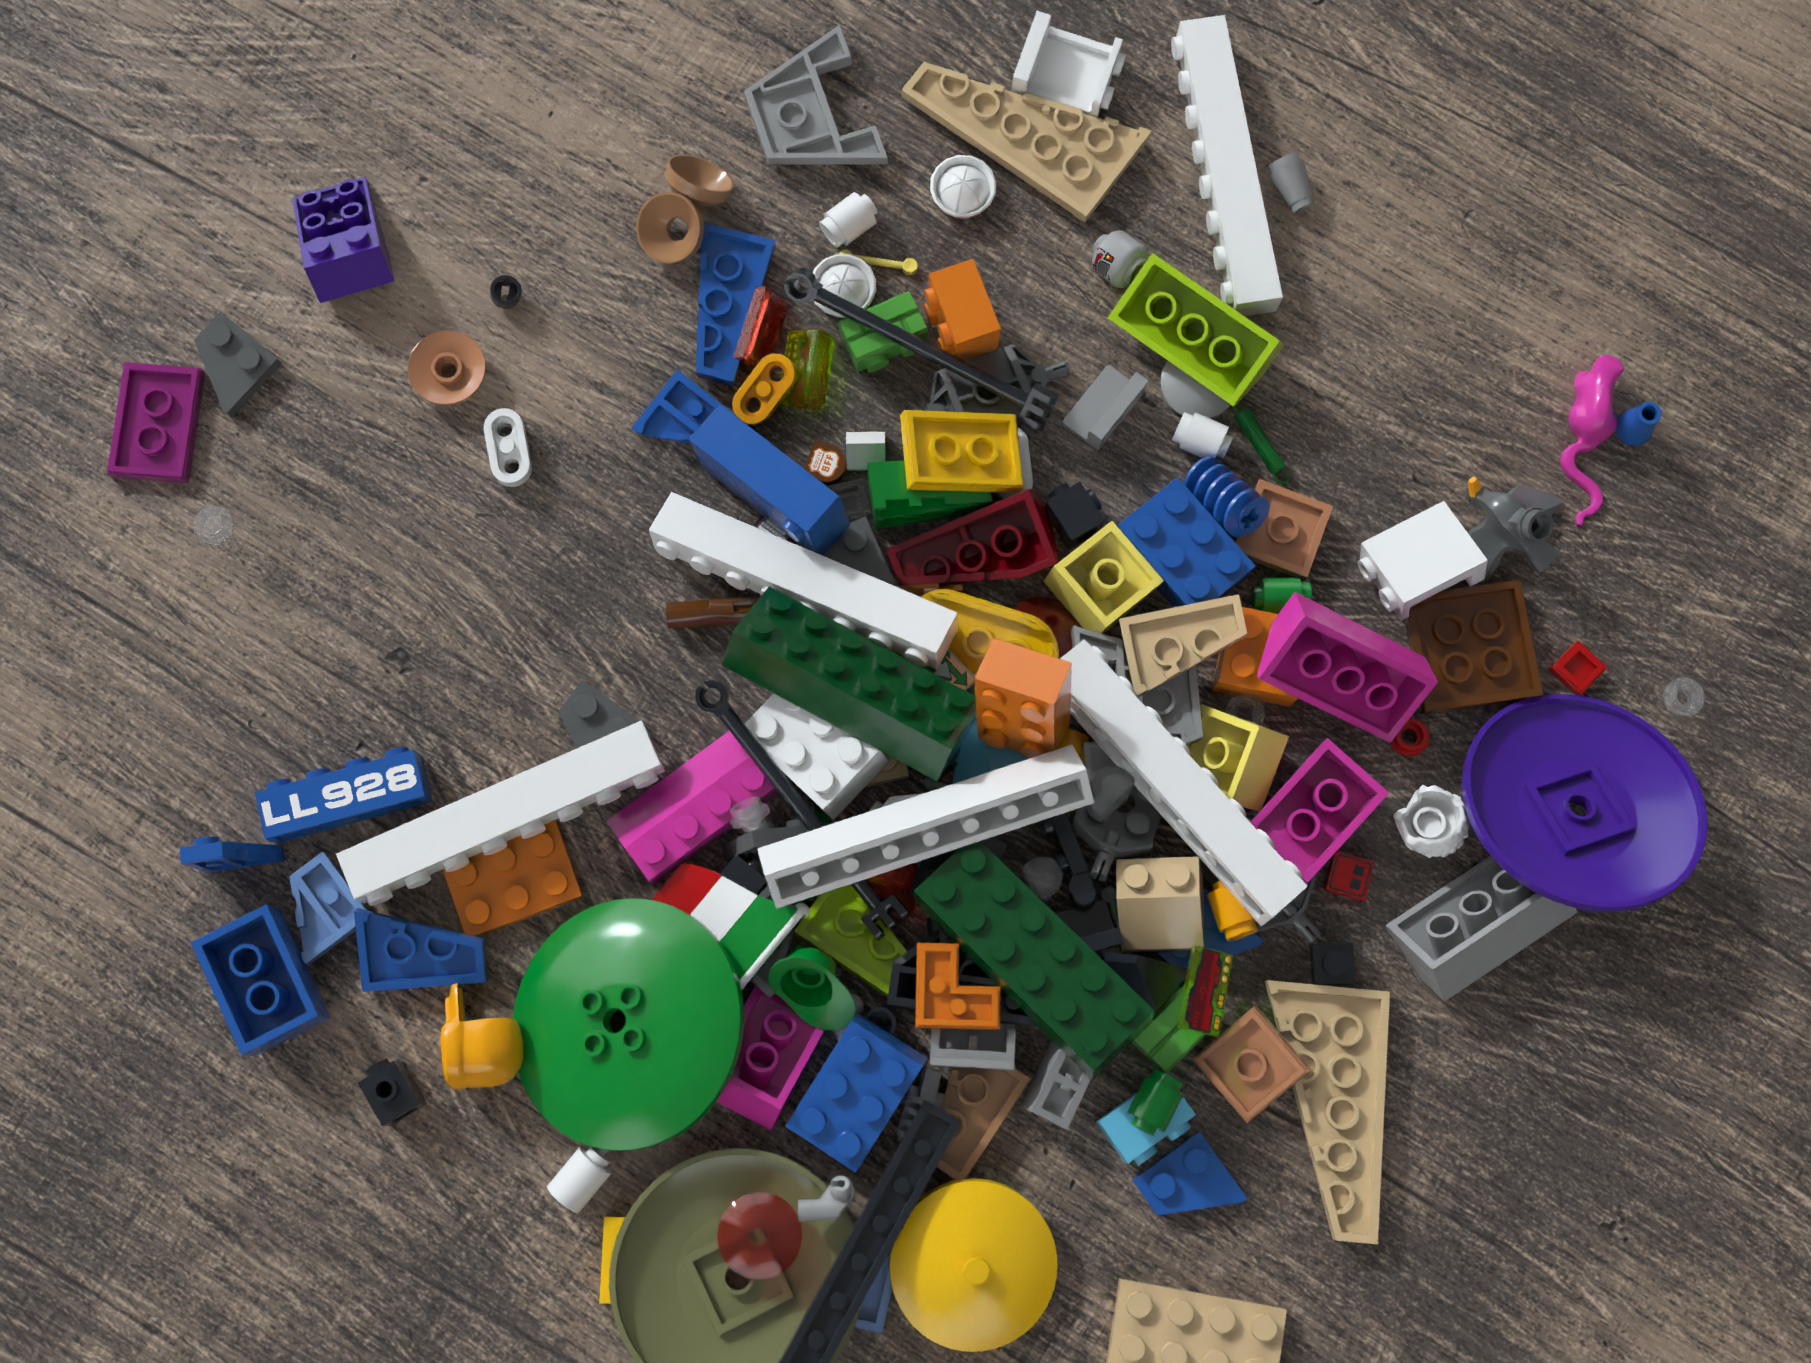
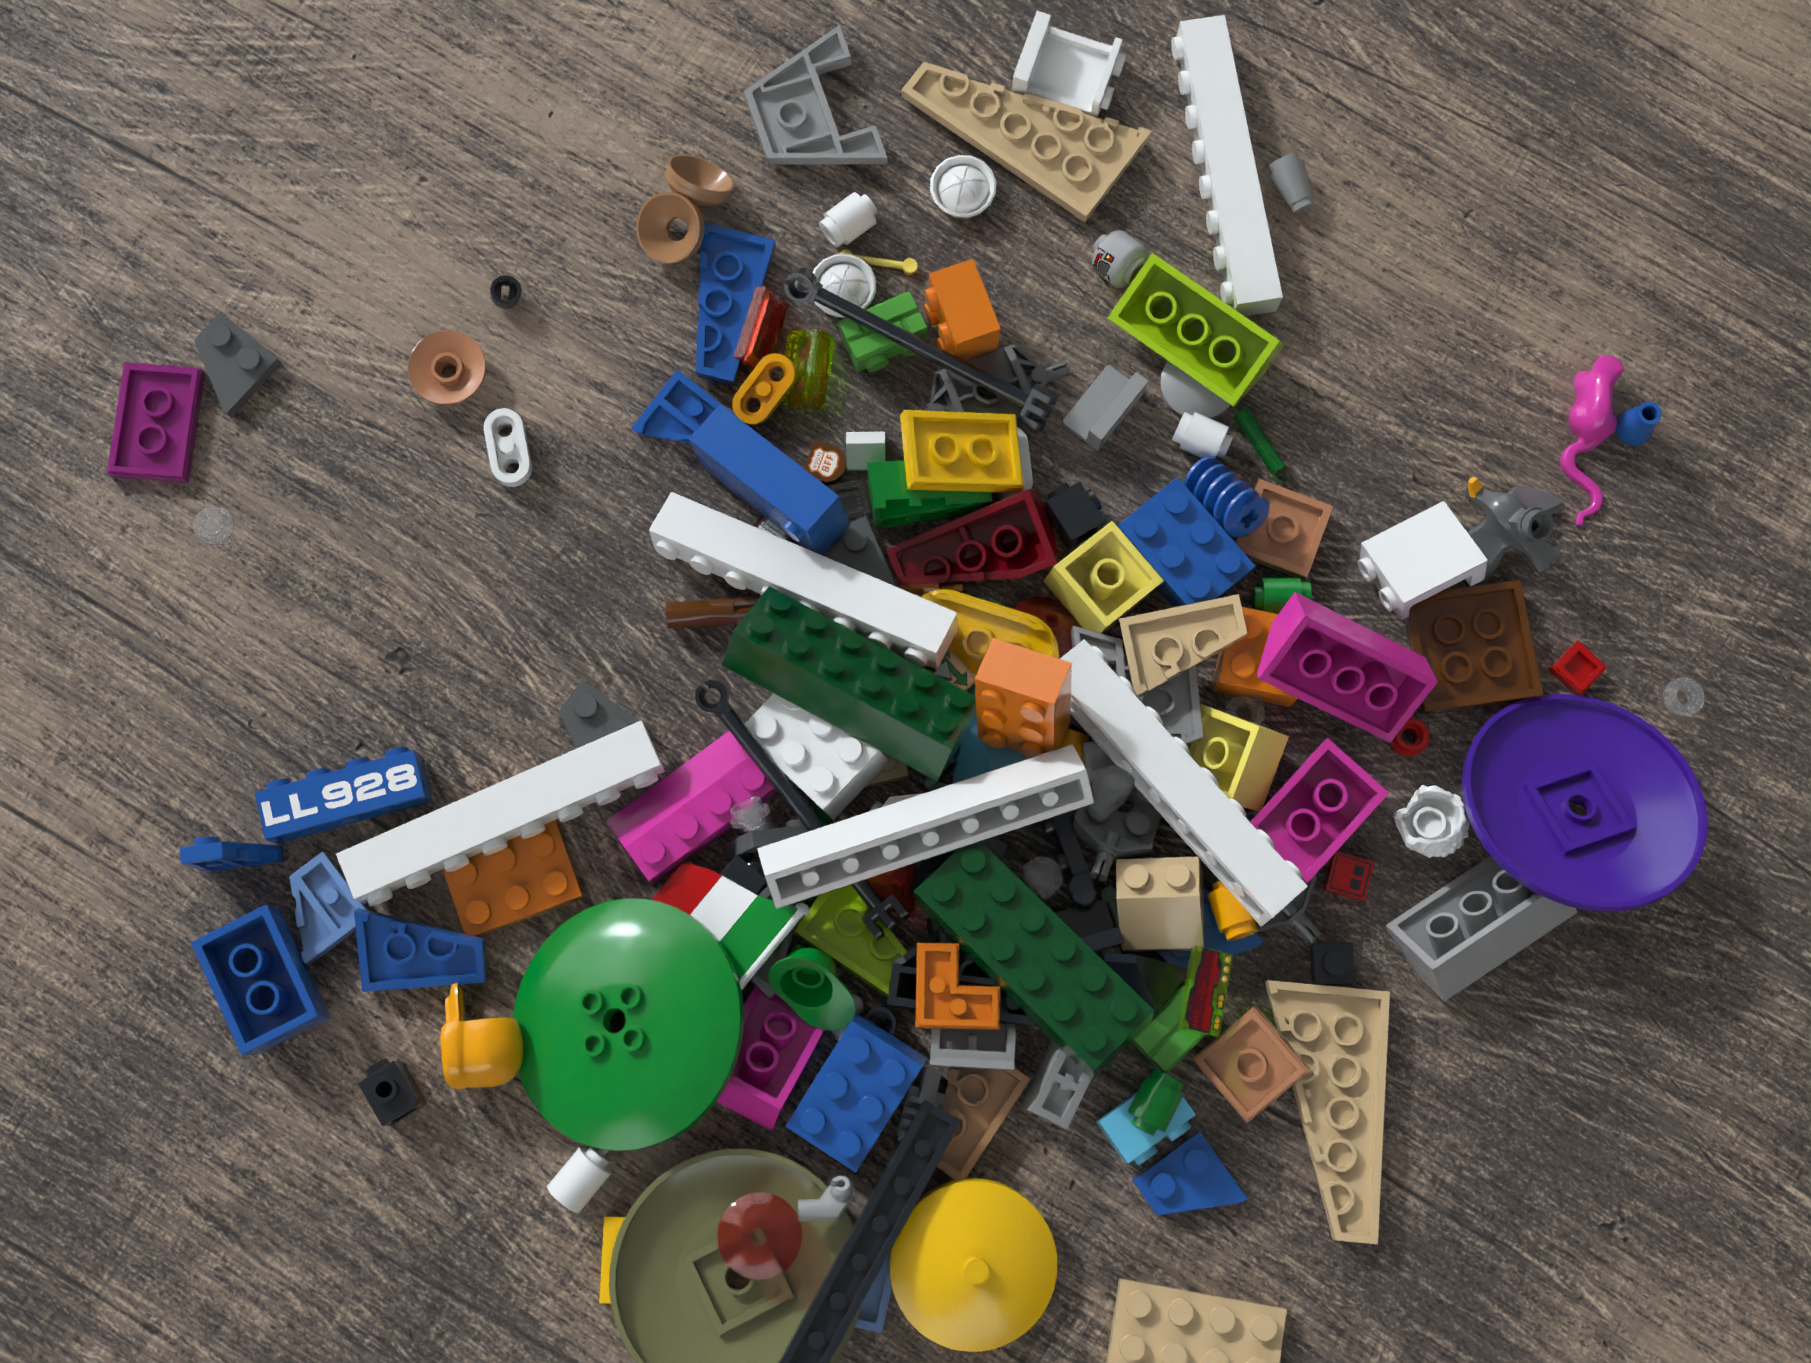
(341, 240): dark purple slope -> none

